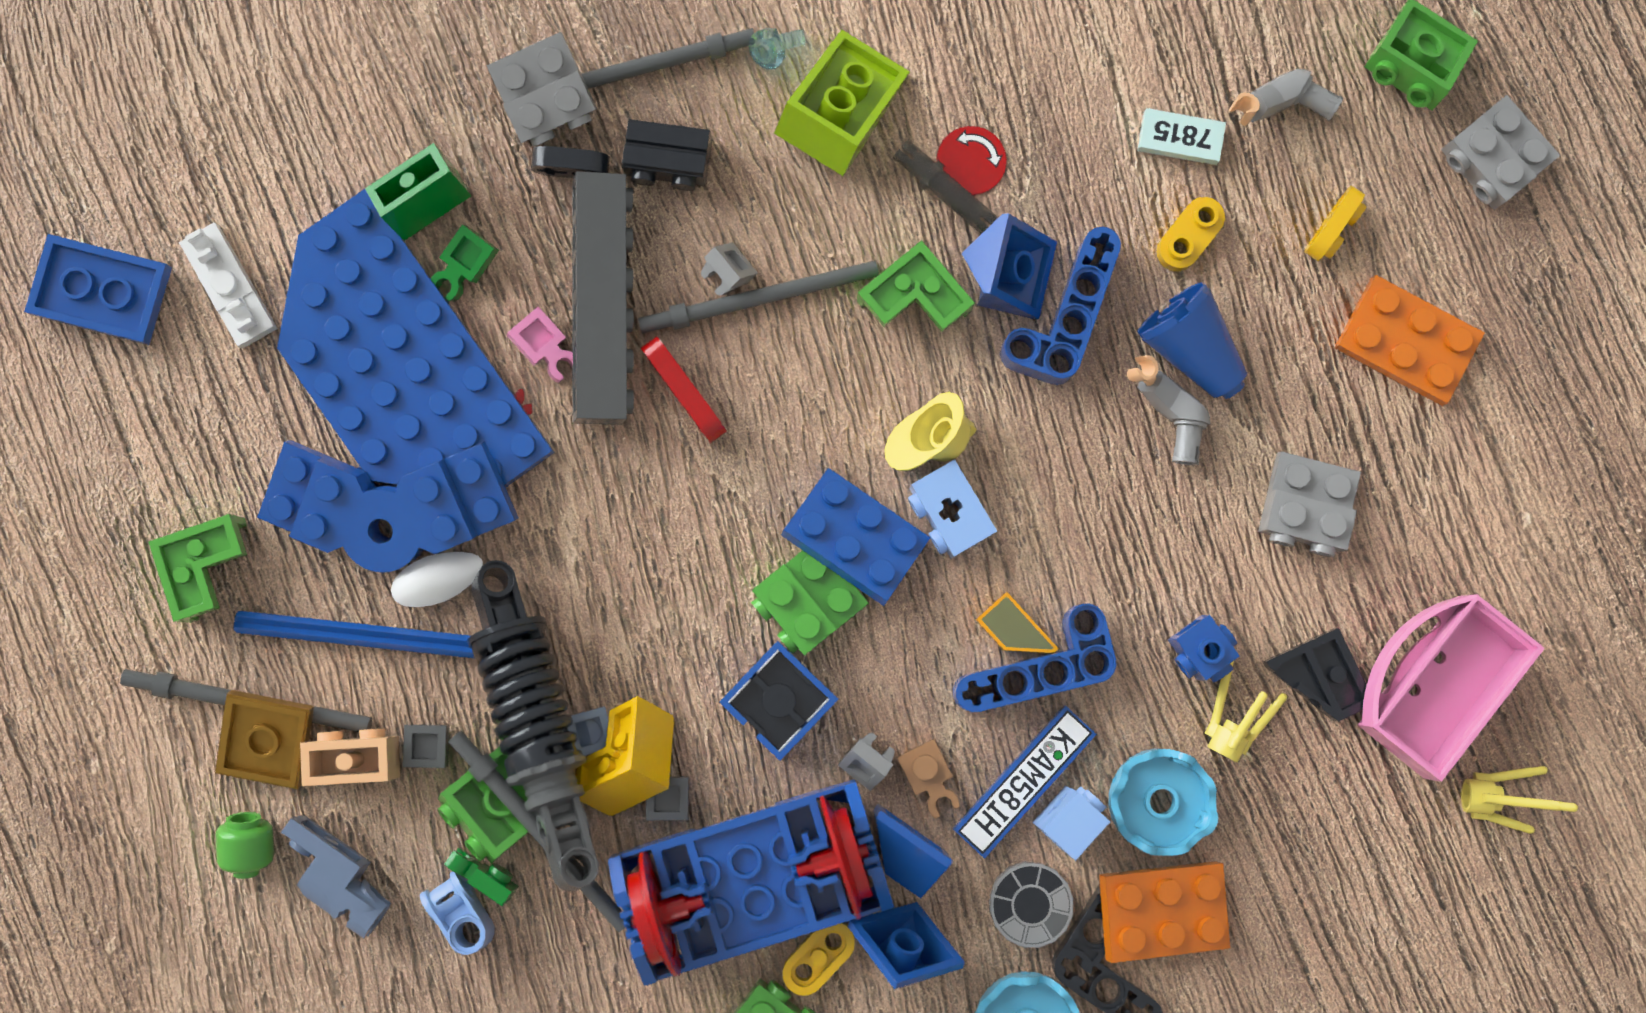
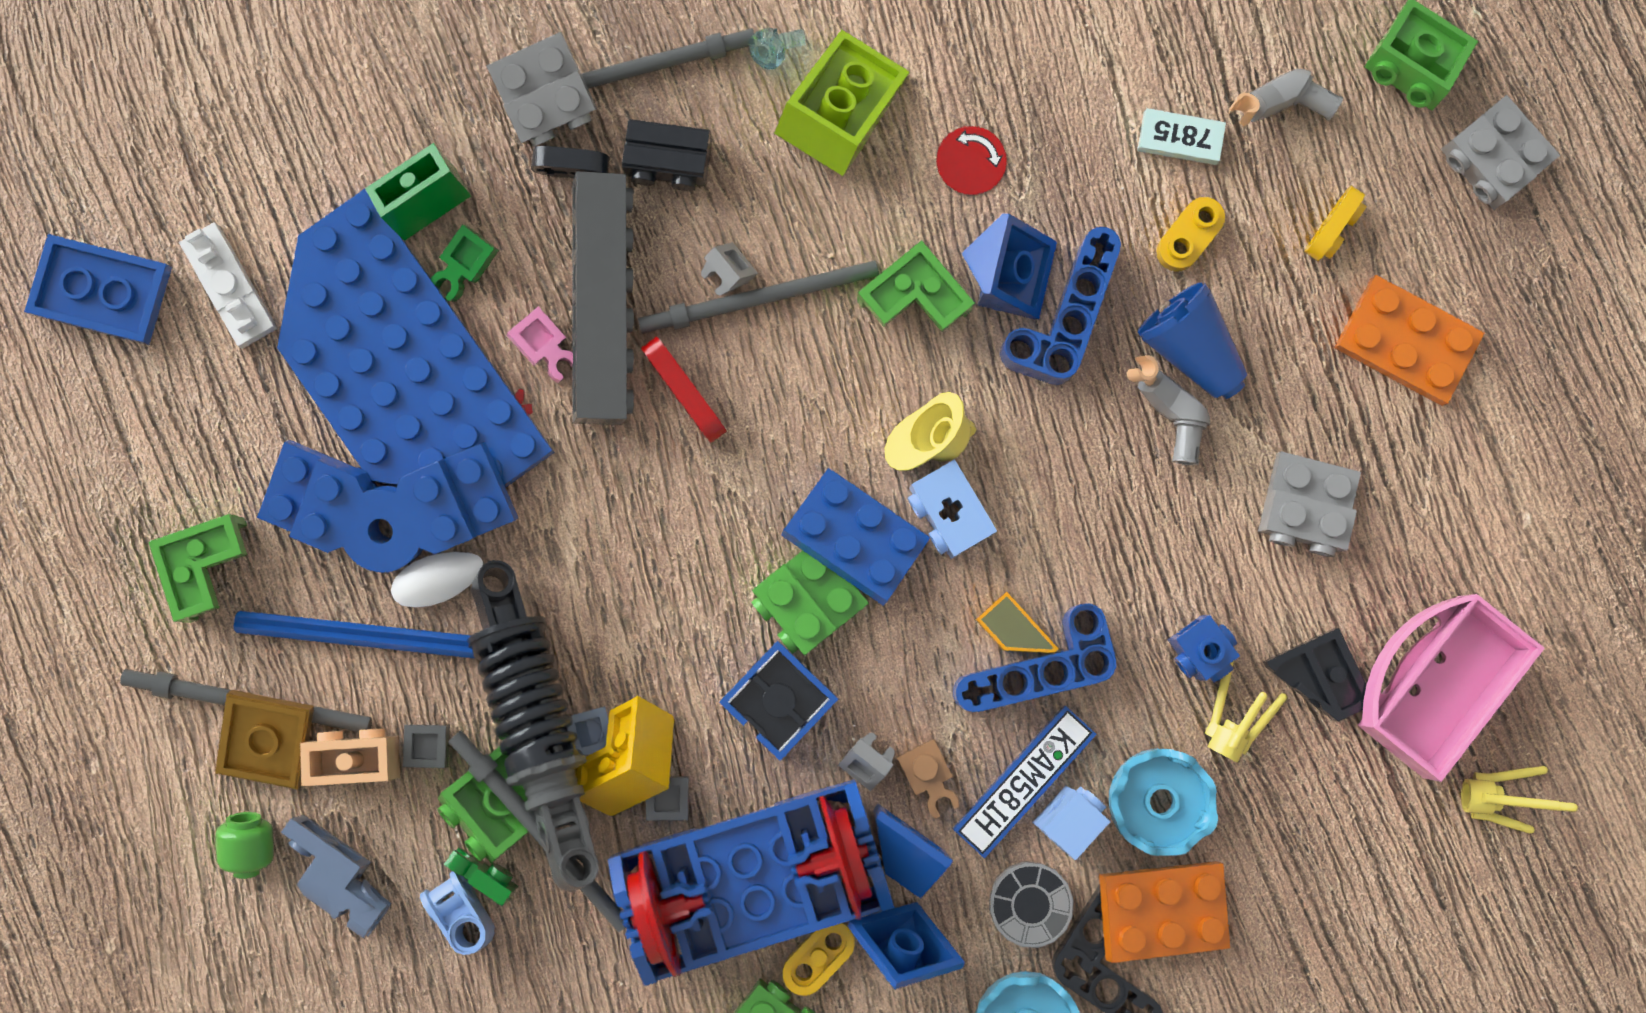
(944, 186): clear smoke pin -> none

